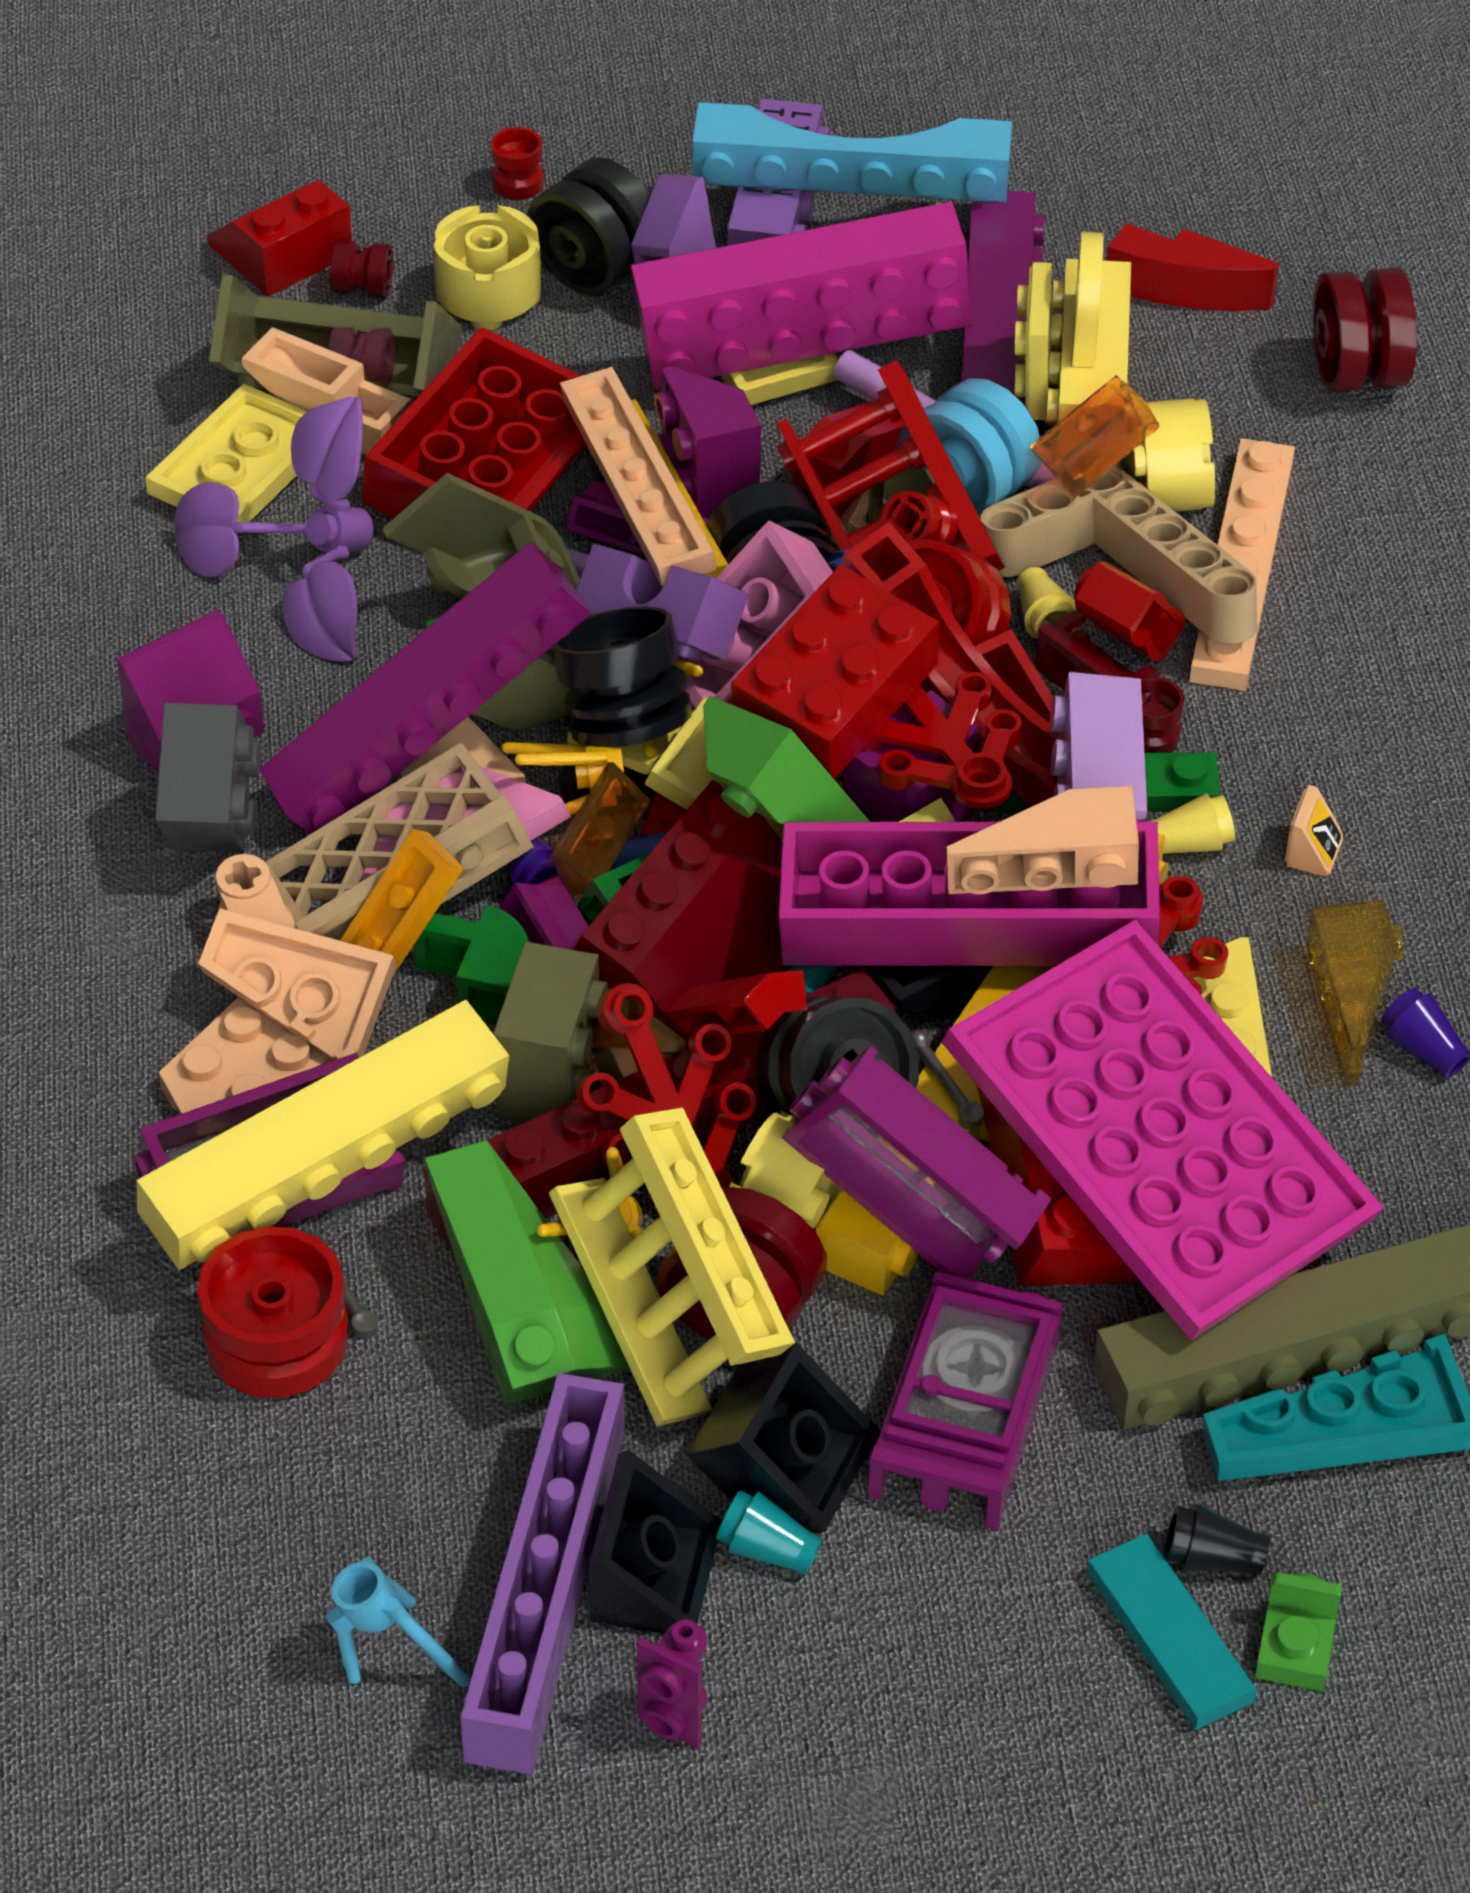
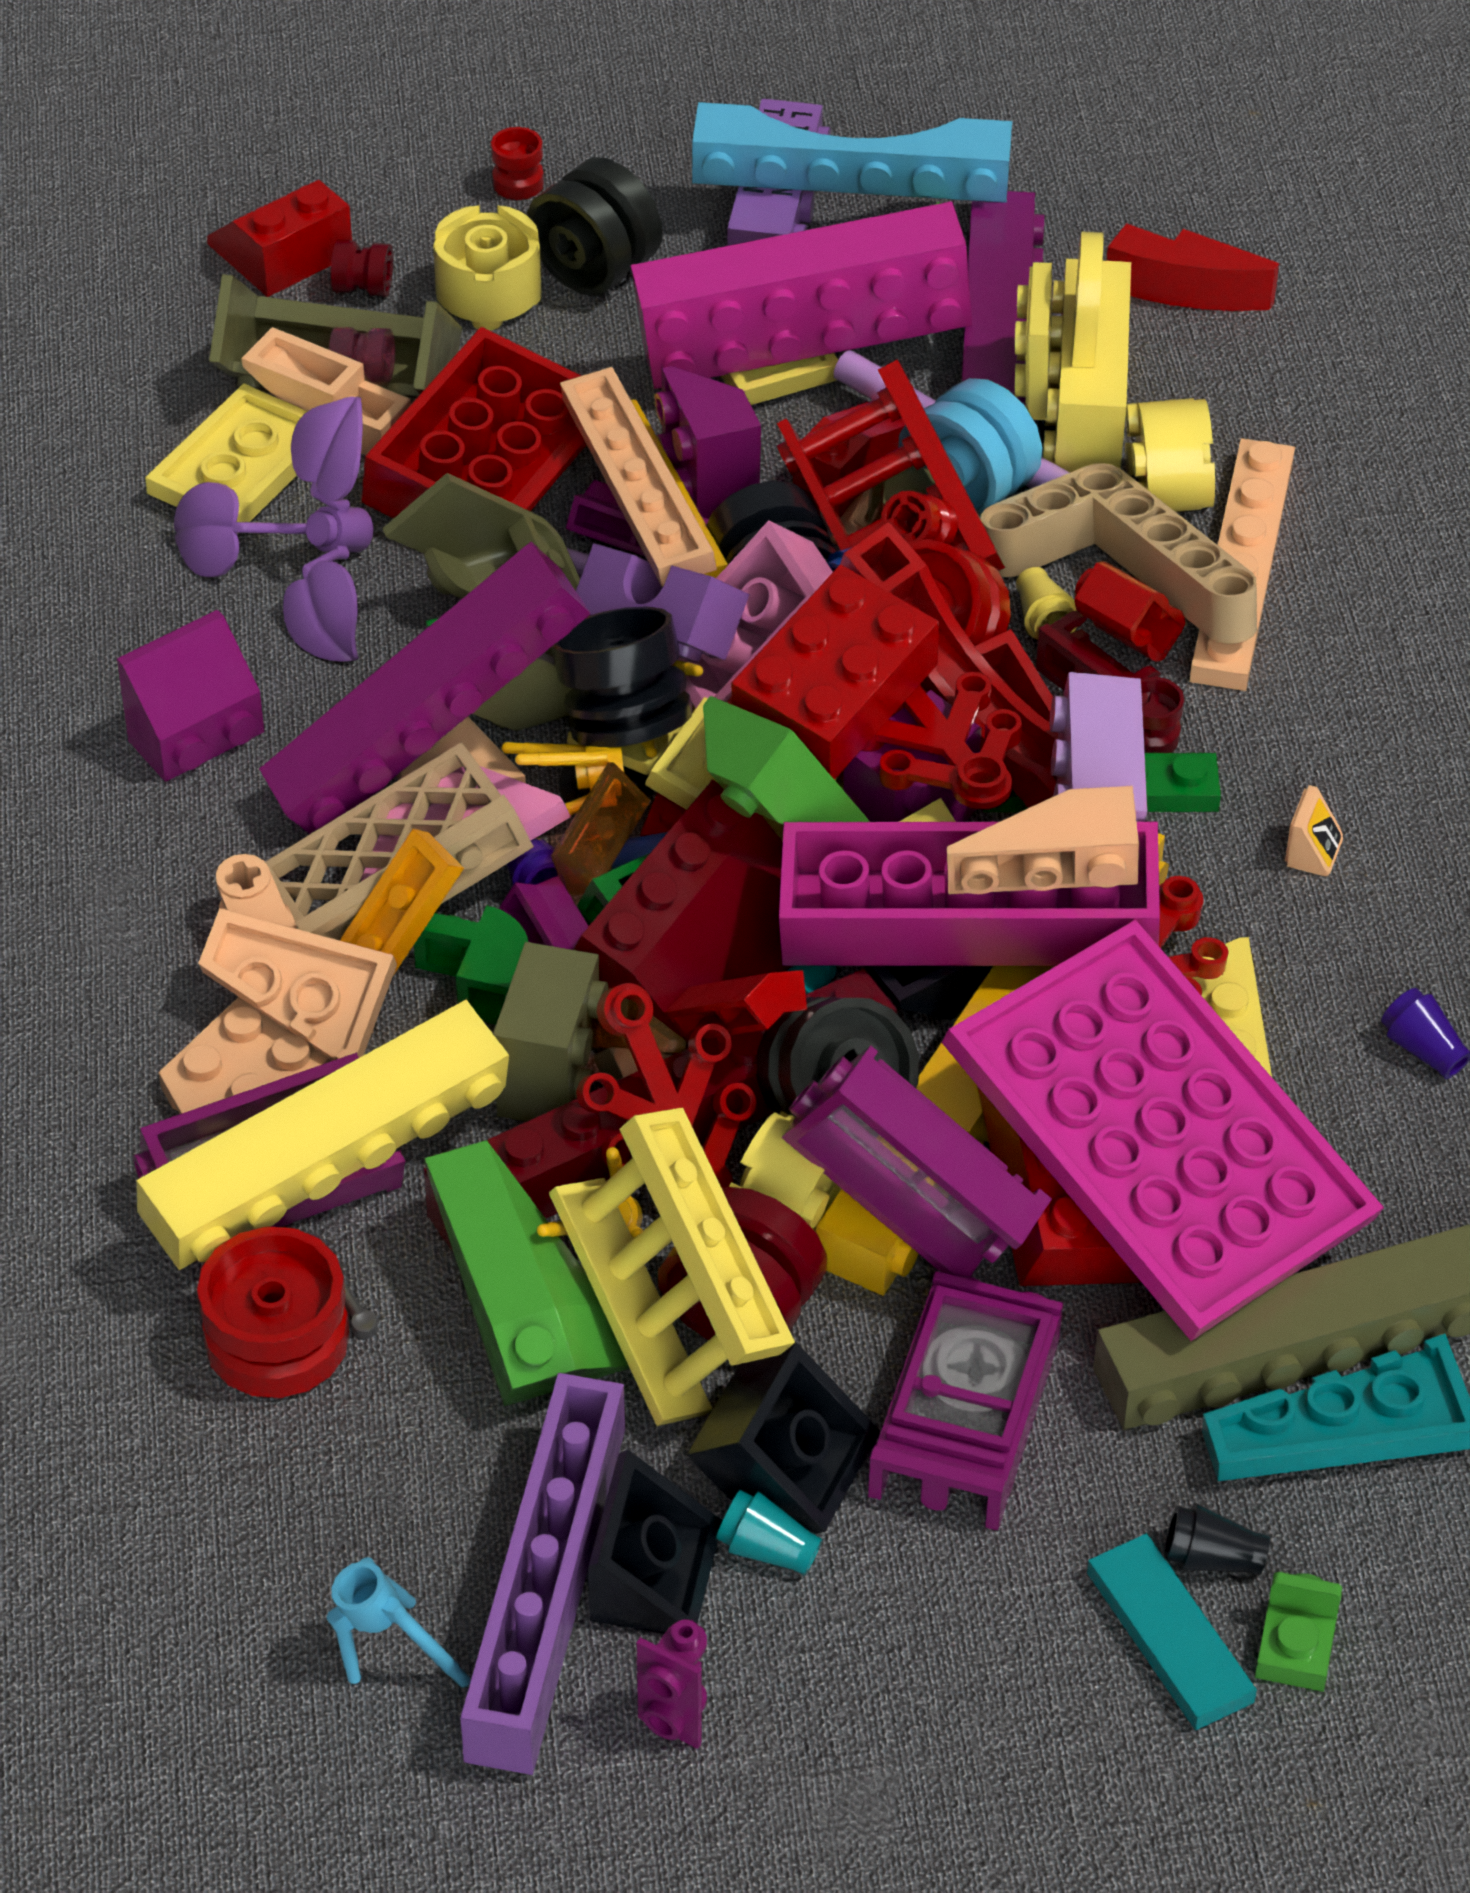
(206, 778): dark grey brick -> none
(674, 220): medium lavender slope -> none
(970, 1113): flat silver hinge -> none
(1095, 435): clear orange slope -> none
(1197, 826): light yellow cone -> none
(1353, 965): clear yellow slope -> none
(1364, 329): dark red wheel -> none

